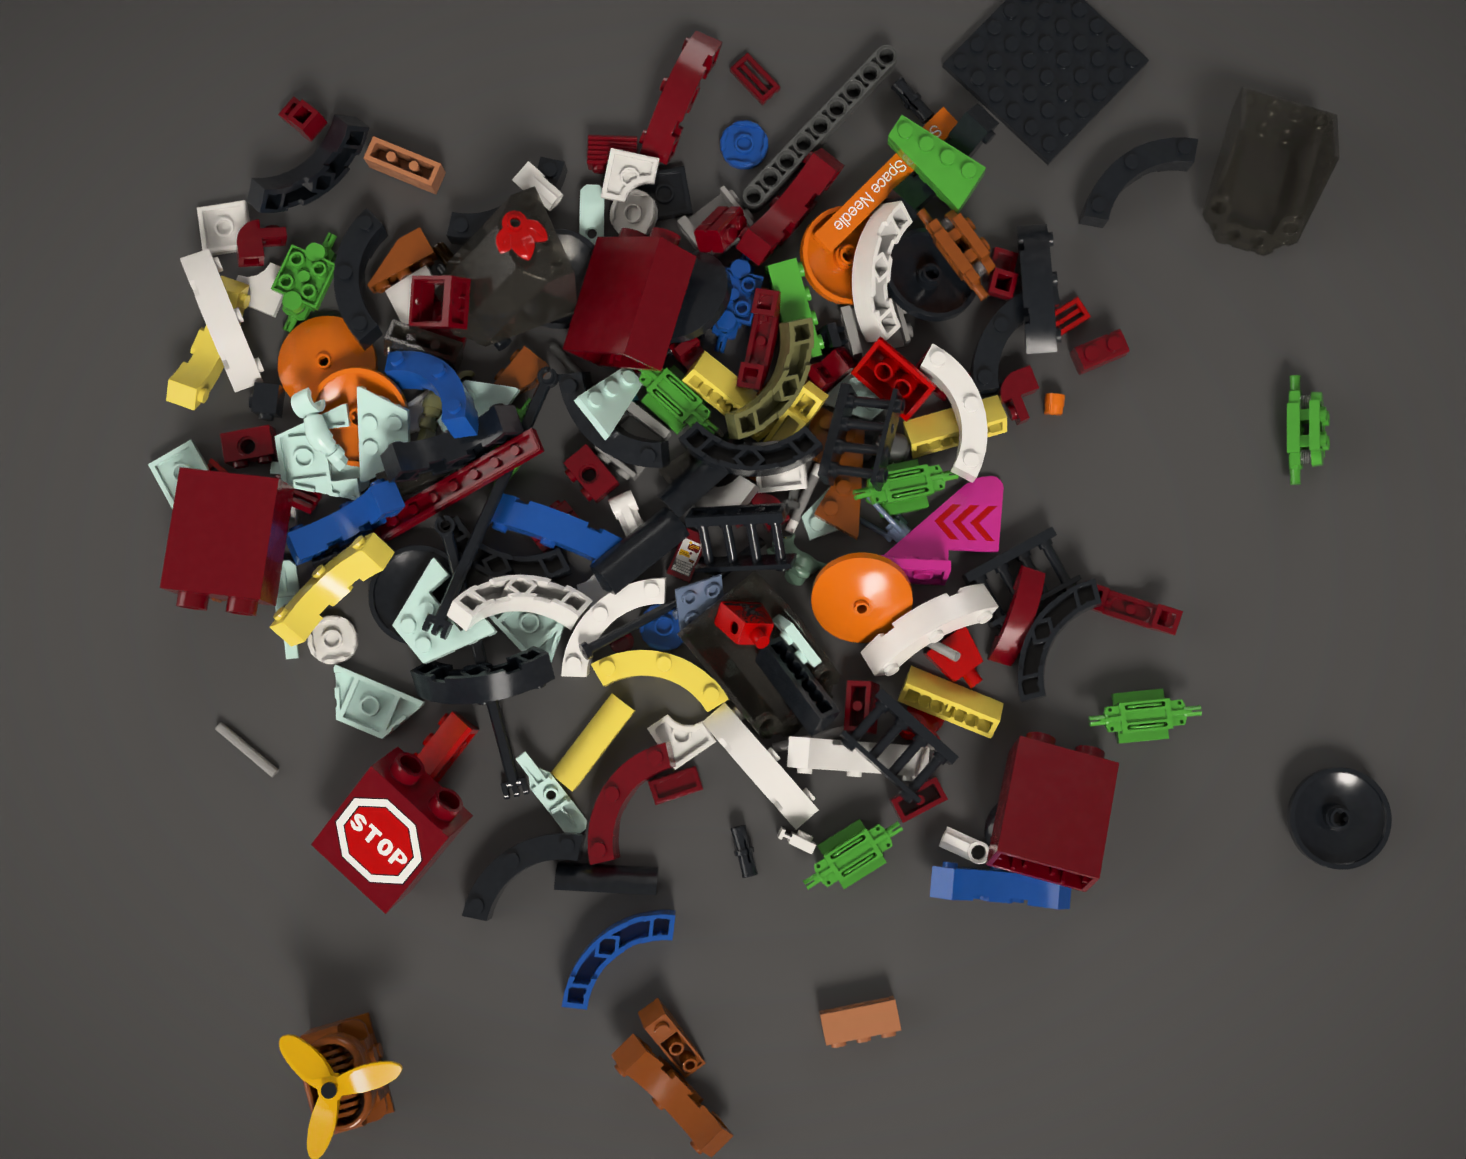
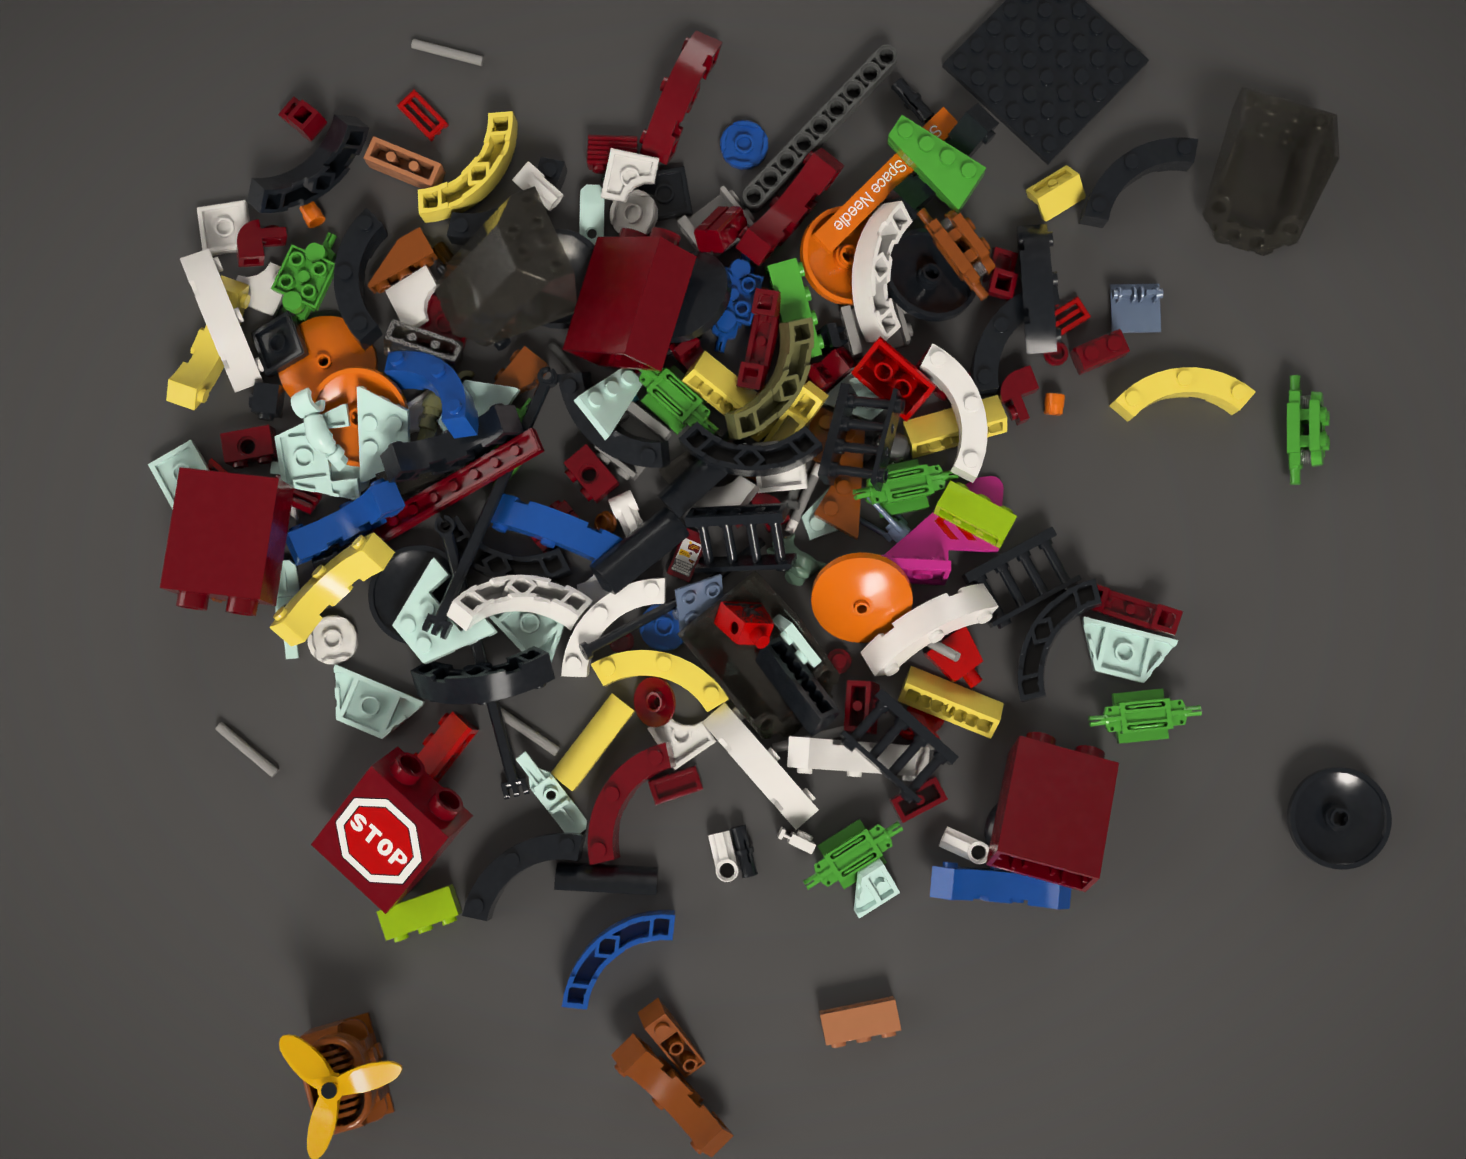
(279, 343): none -> black tile
(312, 215): none -> orange hose
(420, 913): none -> lime brick
(436, 130): none -> red tile
(447, 52): none -> light grey bar
(455, 302): dark red window -> none
(478, 177): none -> light yellow brick
(520, 238): red plate -> none
(529, 732): none -> light grey bar
(606, 521): none -> dark orange plate
(647, 700): none -> dark red dish
(723, 853): none -> white piece
(768, 94): dark red tile -> none
(840, 659): none -> dark red plate
(873, 888): none -> light aqua wing
(975, 513): none -> lime brick
(1020, 616): dark red slope -> none
(1057, 192): none -> light yellow panel
(1057, 358): none -> dark red plate
(1124, 650): none -> light aqua wing
(1136, 307): none -> sand blue hinge
(1184, 382): none -> light yellow brick

